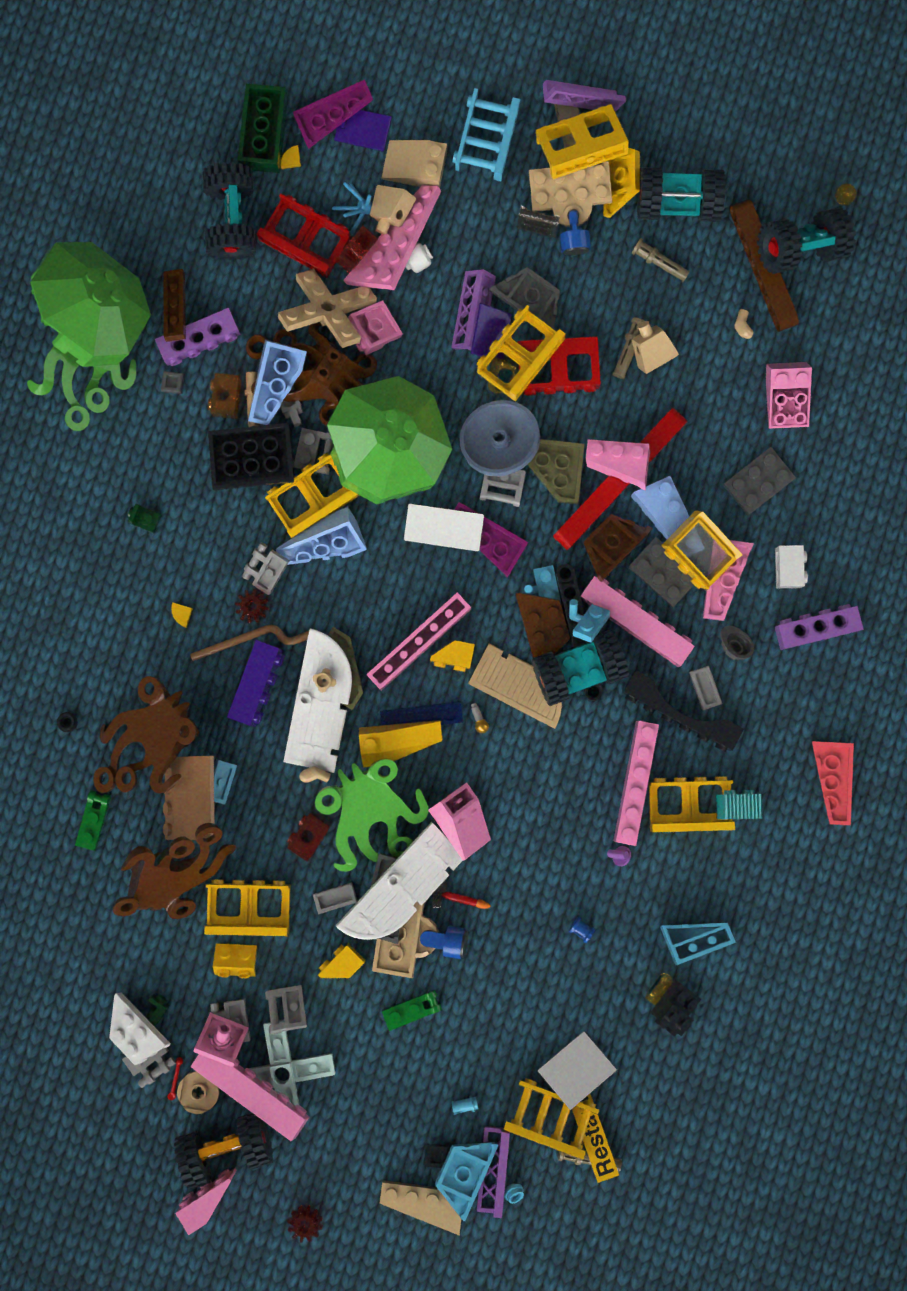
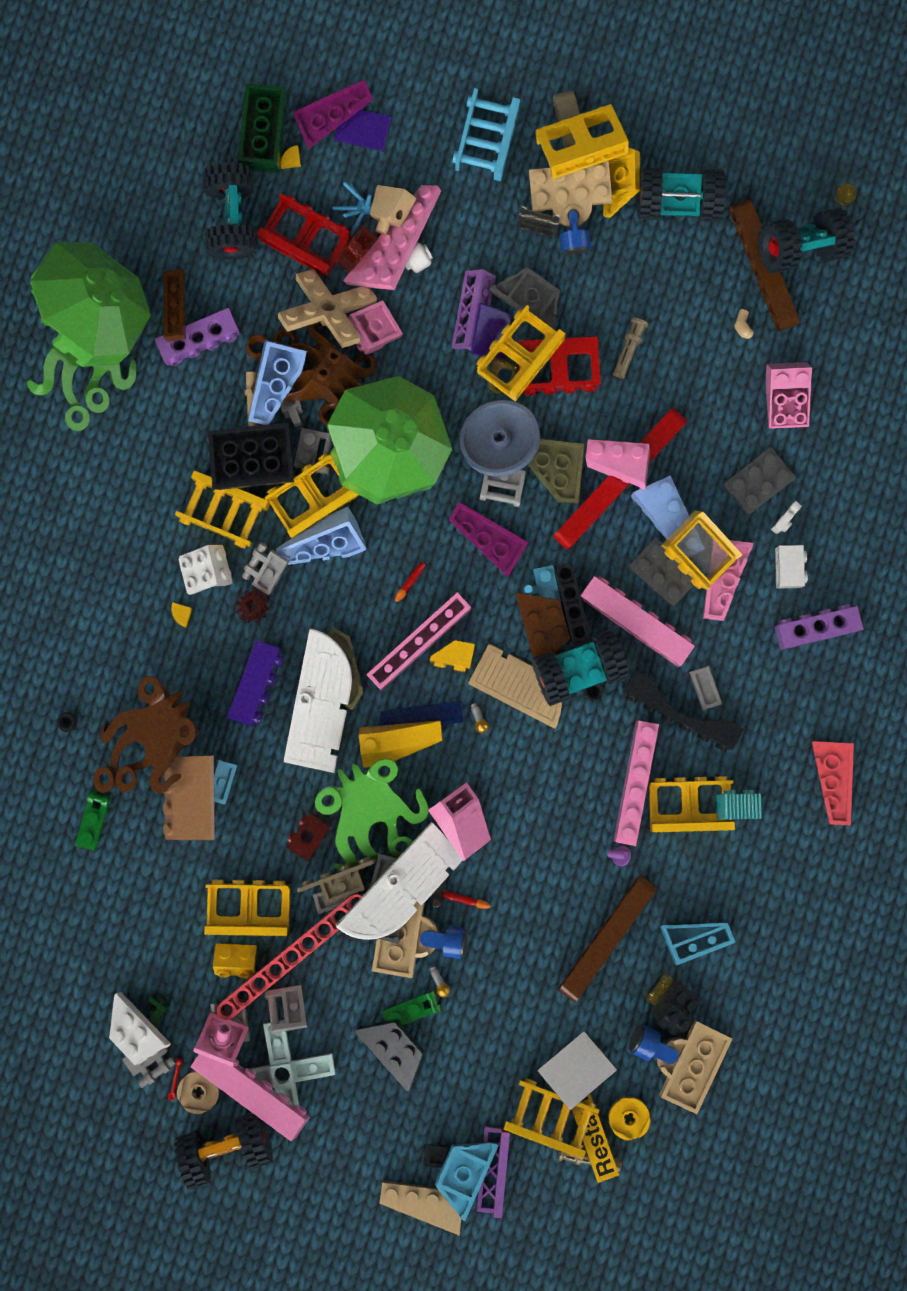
(143, 518): dark green bracket -> none
(160, 879): reddish brown hips -> none
(172, 382): dark grey tile -> none
(198, 1207): bright pink slope -> none
(205, 568): none -> white bracket
(229, 407): clear orange brick -> none
(238, 497): none -> yellow fence
(248, 636): medium nougat piece -> none
(281, 959): none -> coral beam
(301, 1215): clear red gear -> none
(314, 773): tan arm -> none
(318, 679): tan plate -> none
(341, 884): none -> dark tan bracket
(344, 963): yellow slope -> none
(394, 1049): none -> wing
(401, 593): none -> red piece
(415, 162): tan slope -> none
(442, 988): none -> piece
(443, 527): white sticker -> none
(465, 1105): medium azure pin -> none
(513, 1193): medium azure plate -> none
(580, 95): medium lavender fence -> none
(581, 929): blue bush -> none
(590, 623): medium azure plate -> none
(607, 938): none -> reddish brown beam
(613, 543): reddish brown wing -> none
(632, 1129): none -> yellow plate
(649, 254): dark tan pin -> none
(652, 347): tan torso -> none
(686, 1062): none -> tan plate
(736, 643): dark grey piece -> none
(784, 522): none -> white plate

